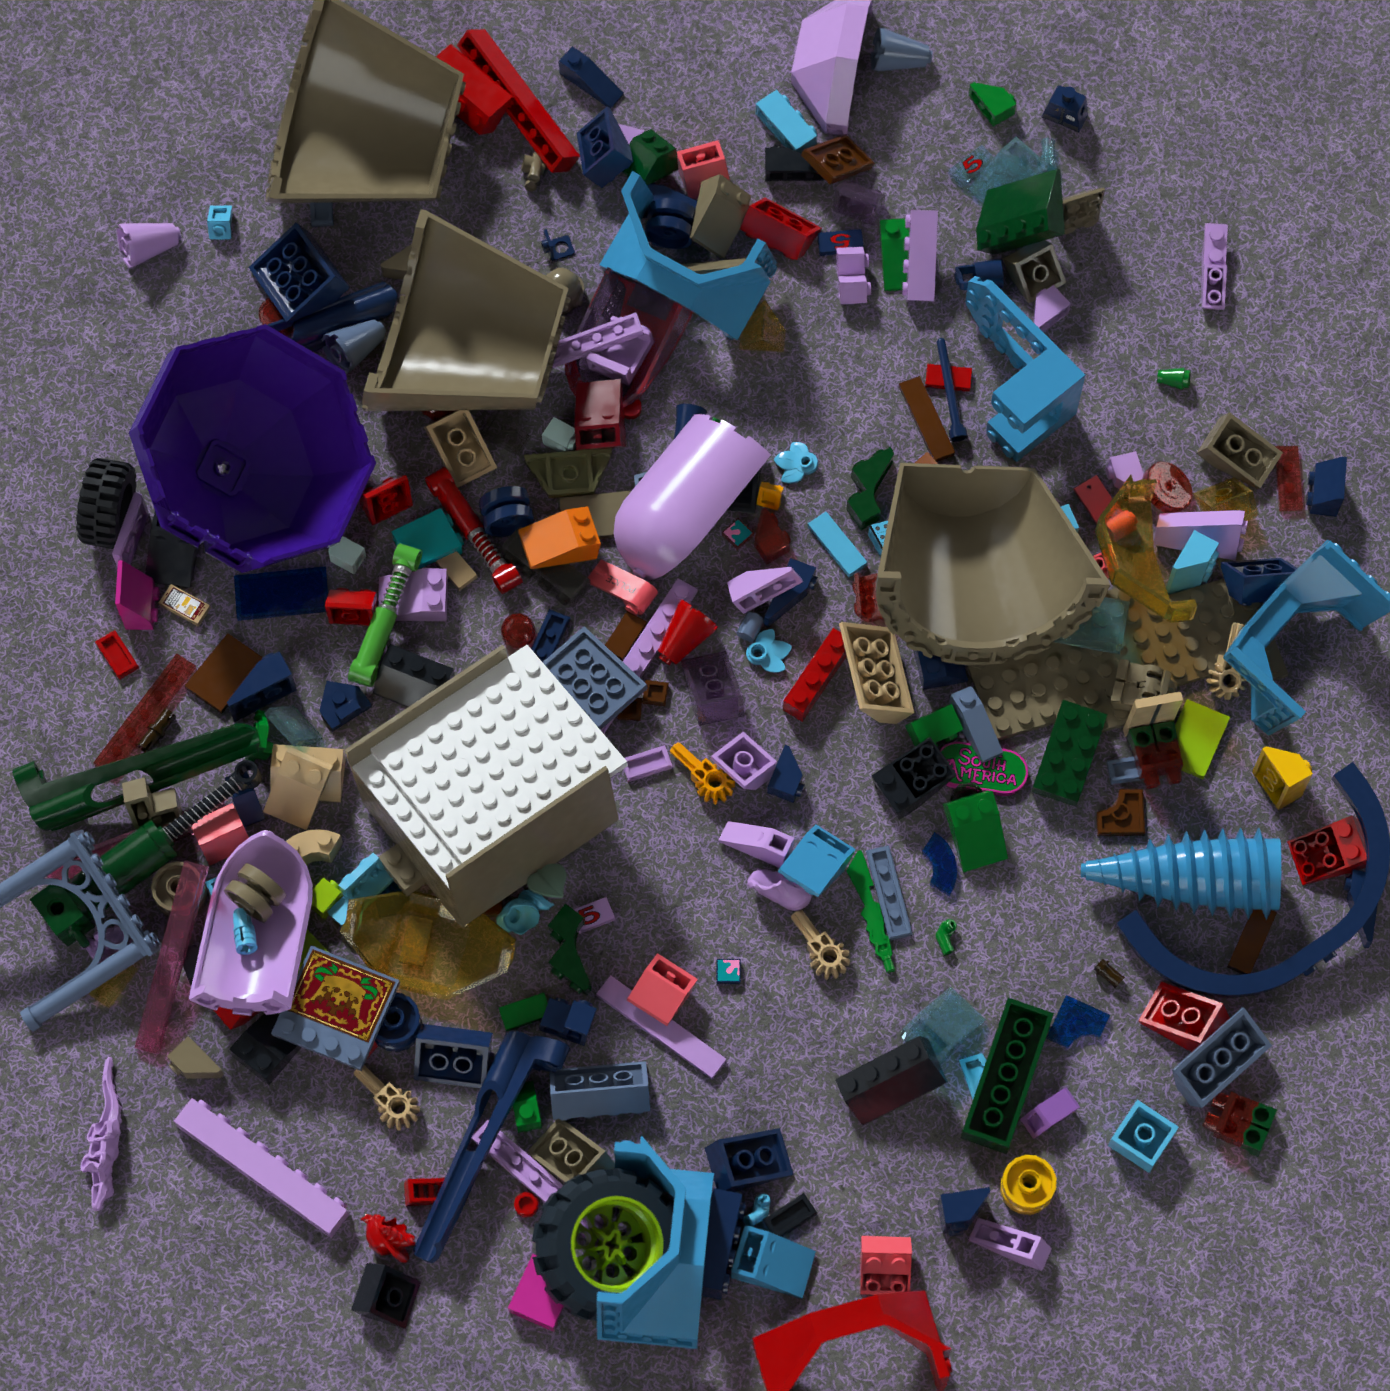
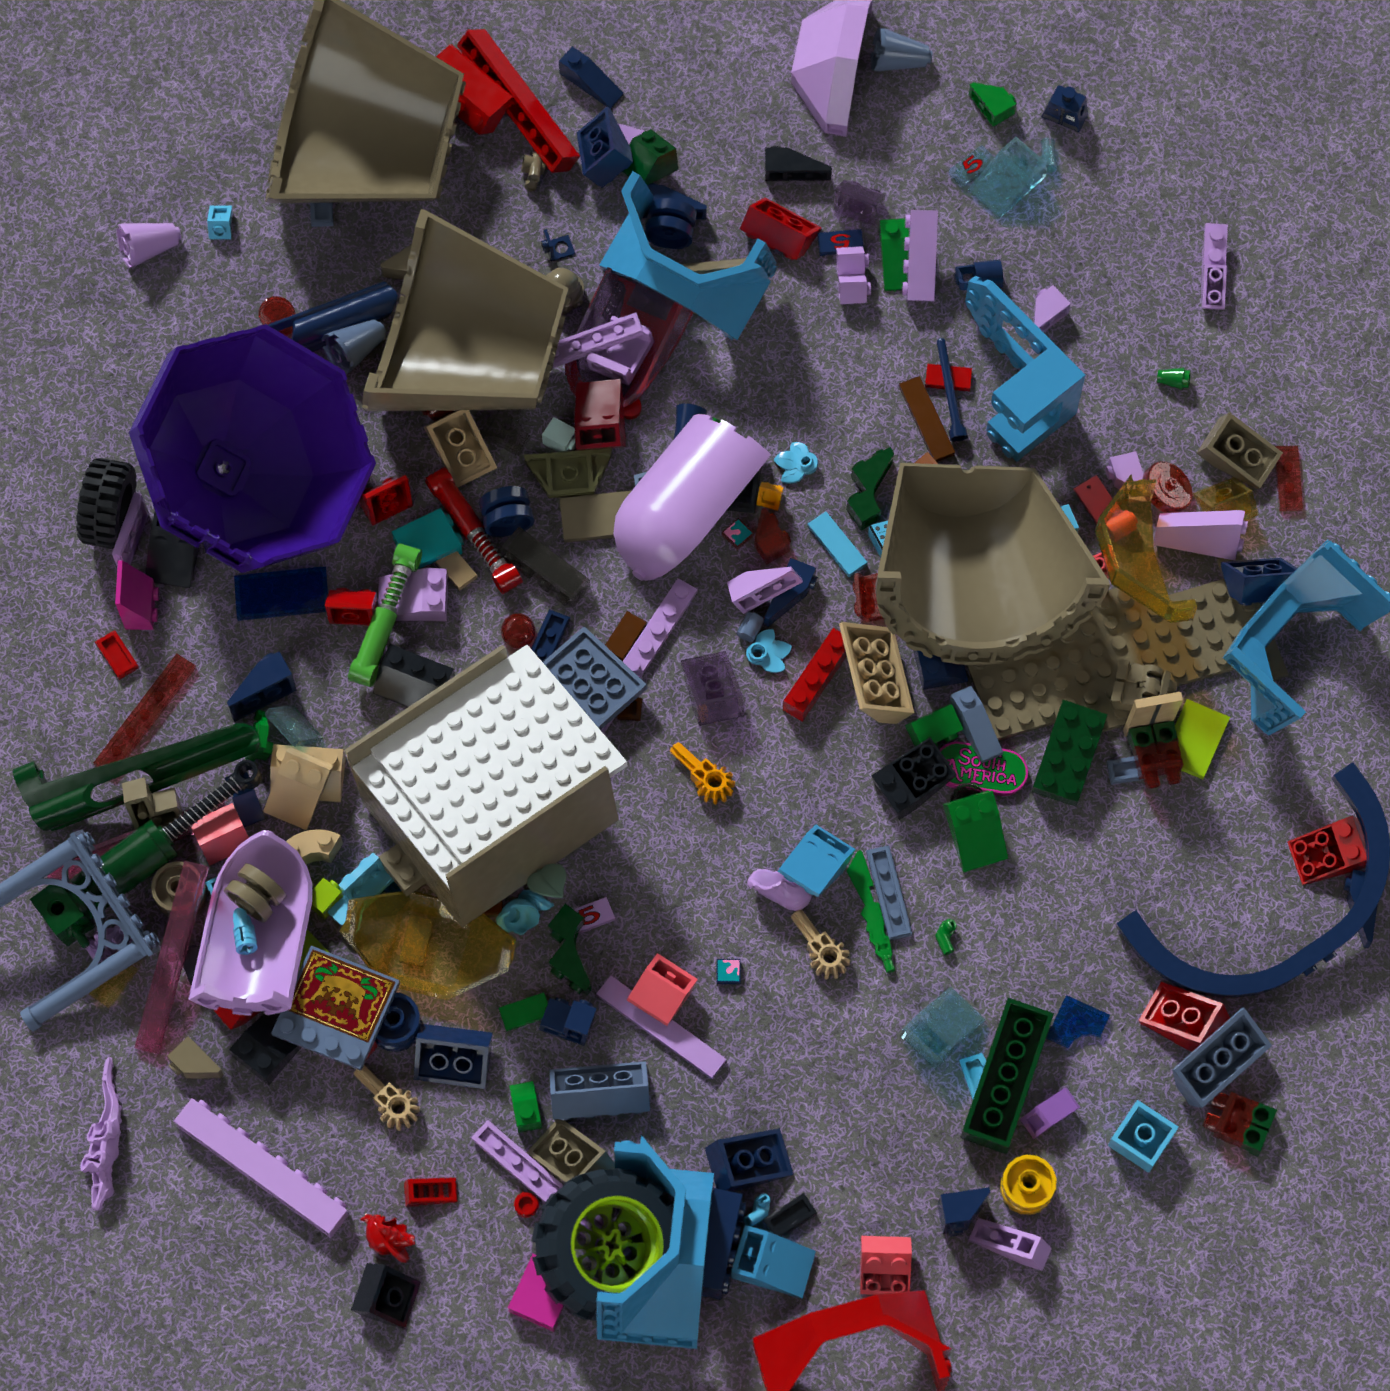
(156, 730): dark brown pin -> none
(184, 605): tile -> none
(223, 672): reddish brown tile -> none
(298, 275): dark blue slope -> none
(342, 704): dark blue plate -> none
(347, 555): light aqua brick -> none
(506, 1076): dark blue panel -> none
(561, 539): orange slope -> none
(634, 591): coral door -> none
(647, 763): lavender tile -> none
(656, 693): reddish brown tile -> none
(685, 632): red cone -> none
(700, 164): coral slope -> none
(719, 214): dark tan slope -> none
(745, 762): lavender slope -> none
(758, 842): lavender slope -> none
(763, 331): clear yellow slope -> none
(785, 122): medium azure brick -> none
(786, 778): dark blue slope -> none
(837, 159): reddish brown tile -> none
(891, 1080): black slope -> none
(943, 864): clear blue tile -> none
(1021, 213): dark green slope -> none
(1034, 269): dark tan slope -> none
(1082, 209): dark tan slope -> none
(1104, 629): clear light blue slope -> none
(1108, 973): dark brown pin -> none
(1124, 817): reddish brown tile -> none
(1193, 564): medium azure slope -> none
(1200, 872): dark azure cone -> none
(1223, 668): tan gear -> none
(1251, 942): reddish brown tile -> none
(1282, 775): yellow slope -> none
(1327, 487): dark blue slope -> none

